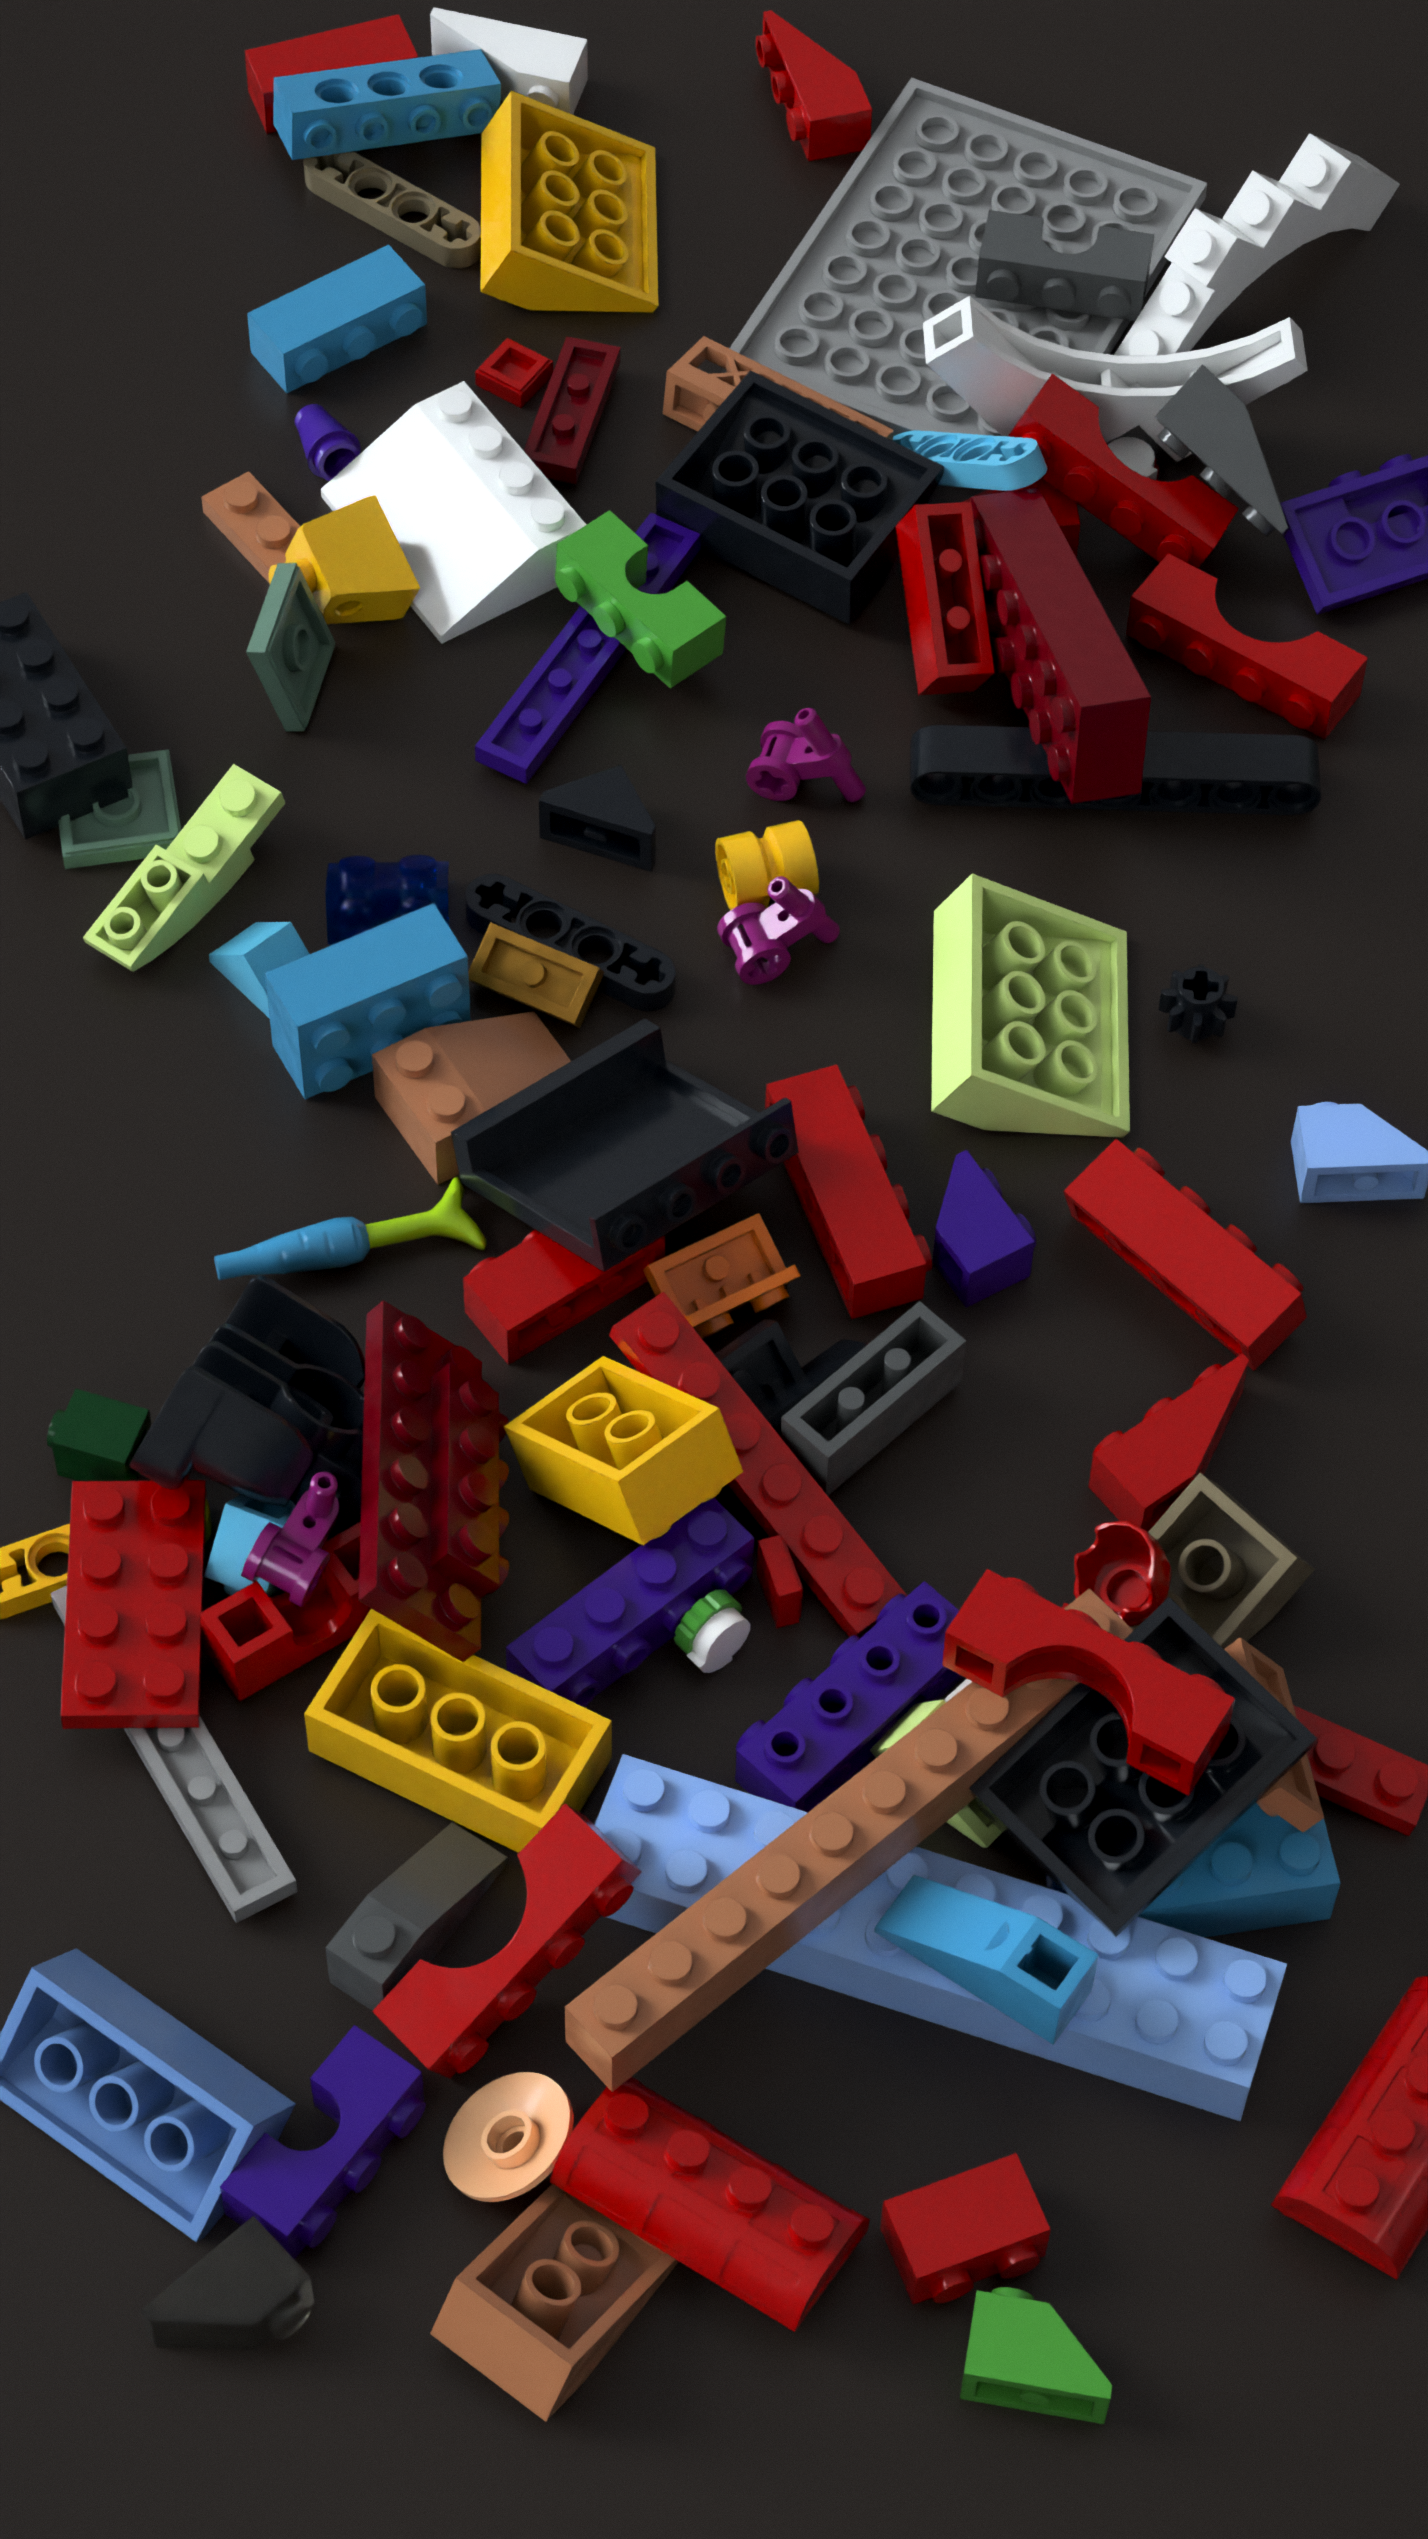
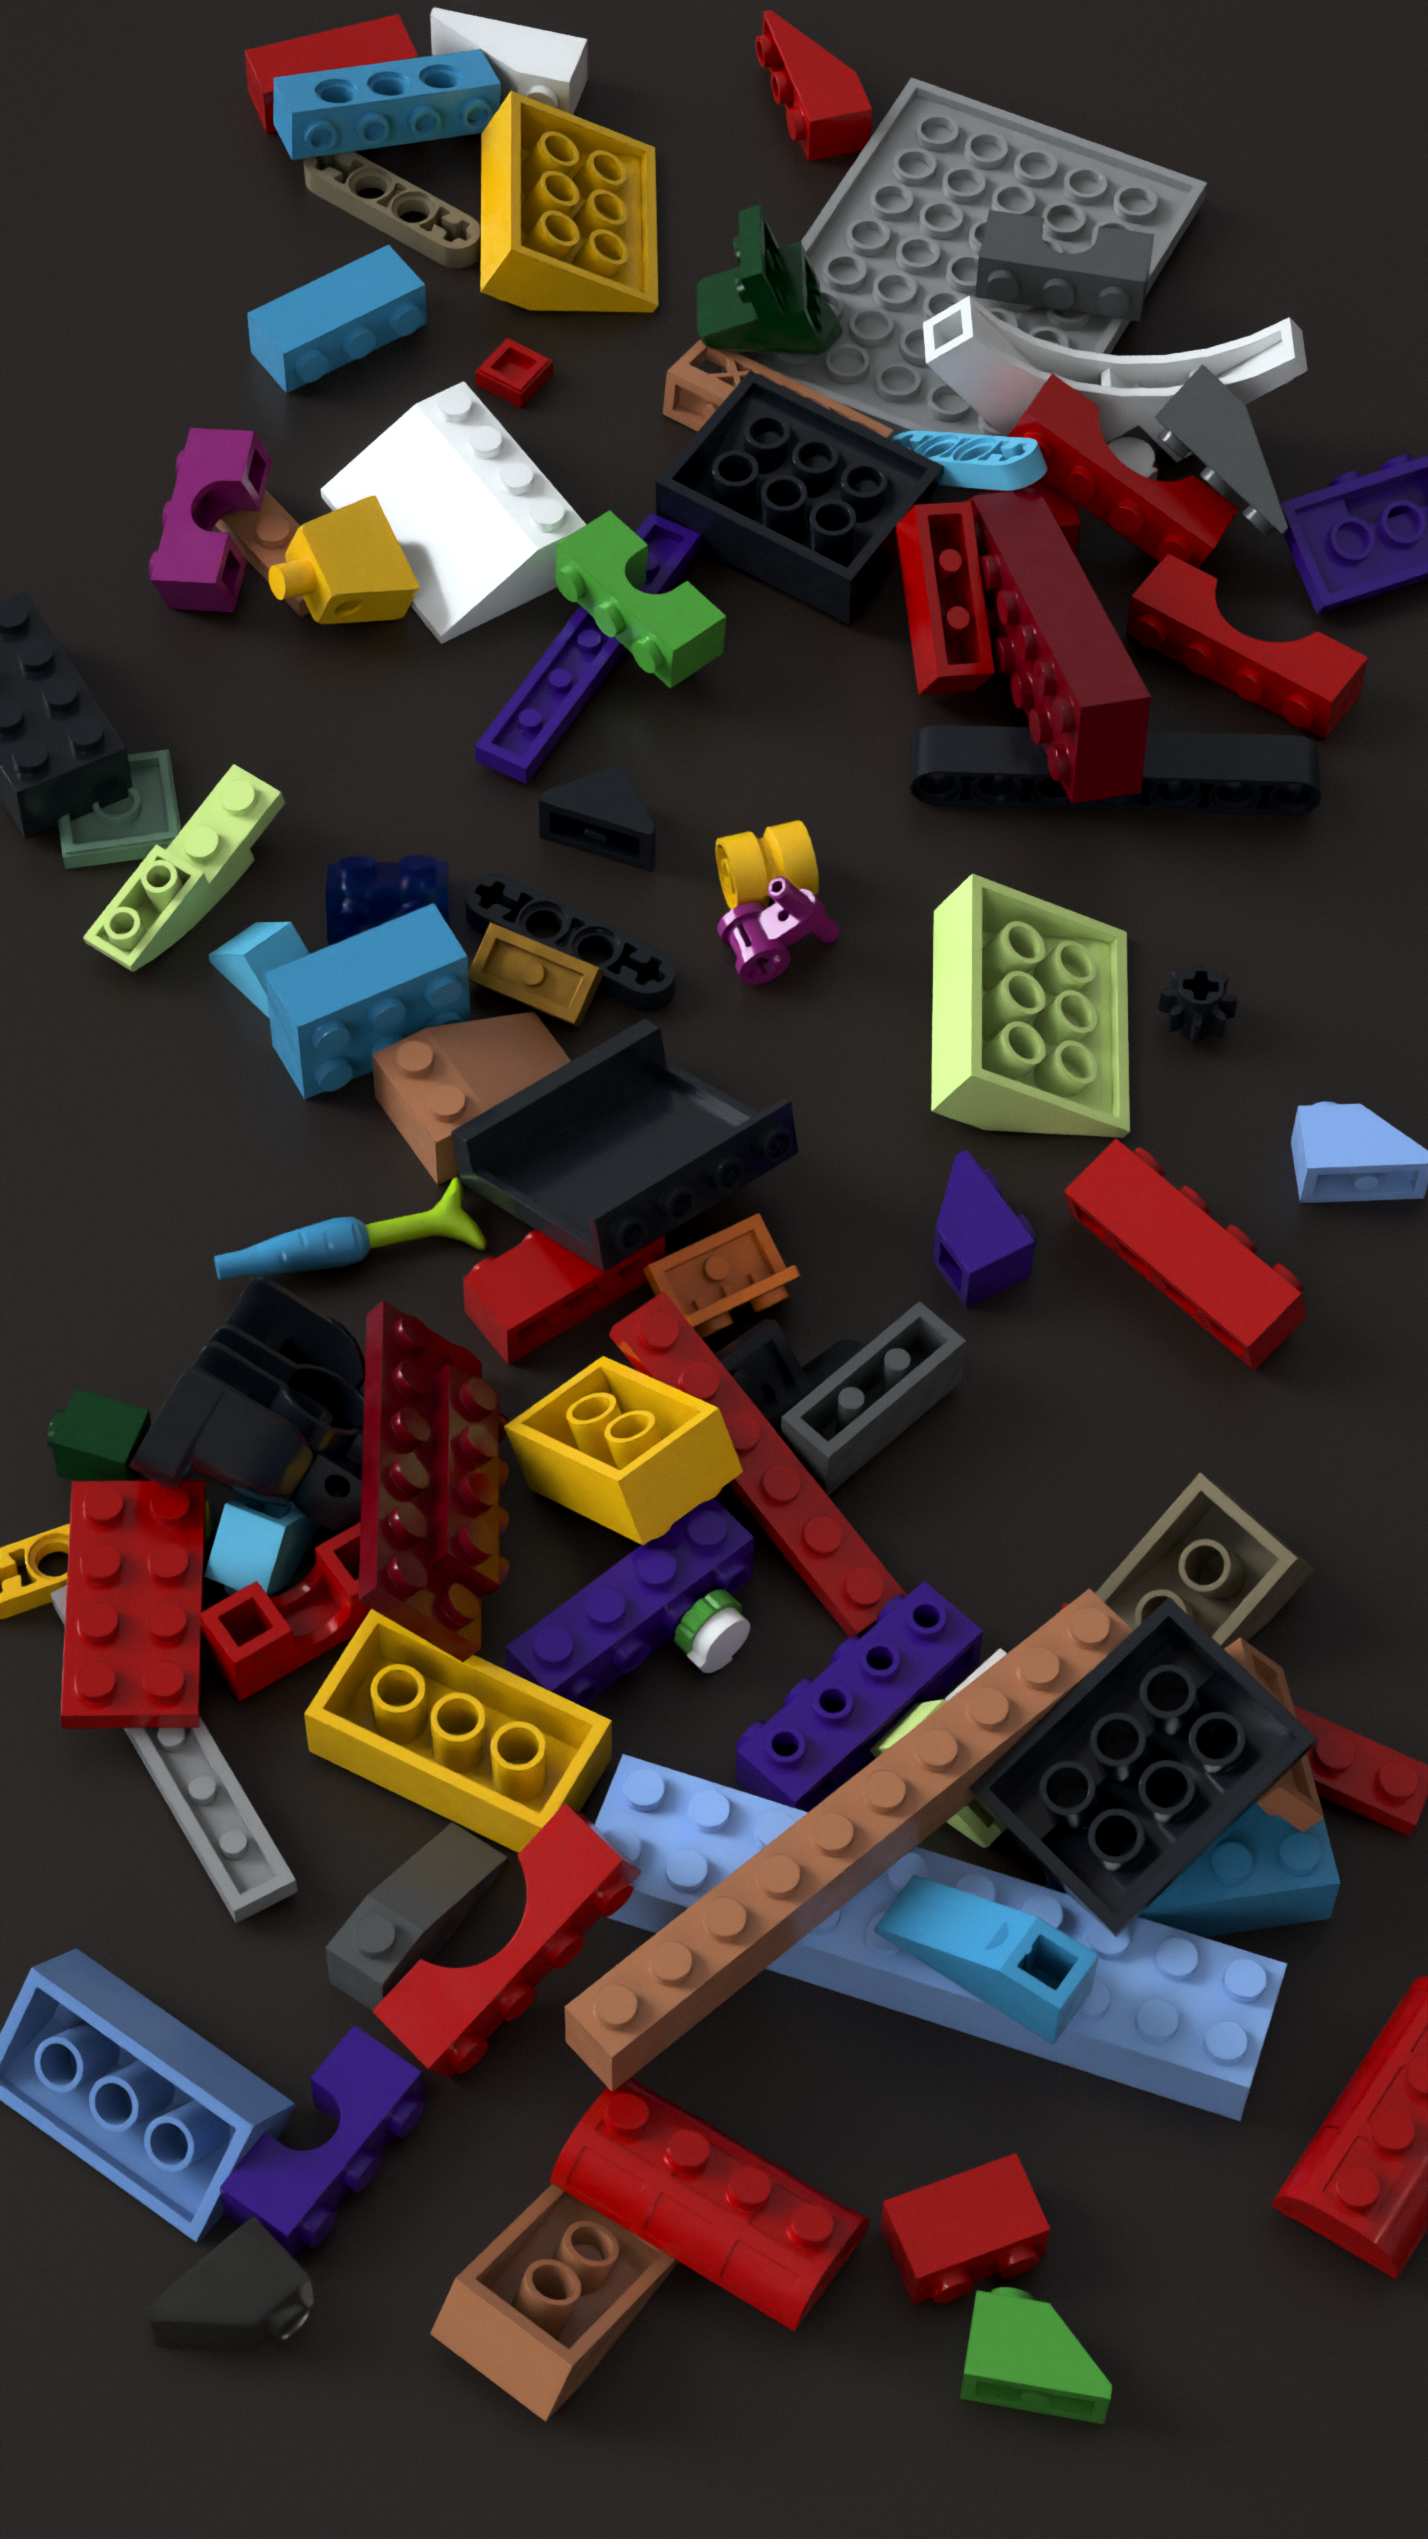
(215, 476): none -> magenta arch
(291, 647): sand green tile -> none
(293, 1554): magenta piece -> none
(325, 441): dark purple cone -> none
(507, 2136): light nougat dish -> none
(572, 408): dark red plate -> none
(768, 300): none -> dark green piece
(779, 1581): red tile -> none
(800, 753): magenta piece -> none
(849, 1196): red brick -> none
(1017, 1637): red arch -> none
(1124, 1571): red hair -> none
(1157, 1459): red slope -> none
(1269, 218): white arch -> none

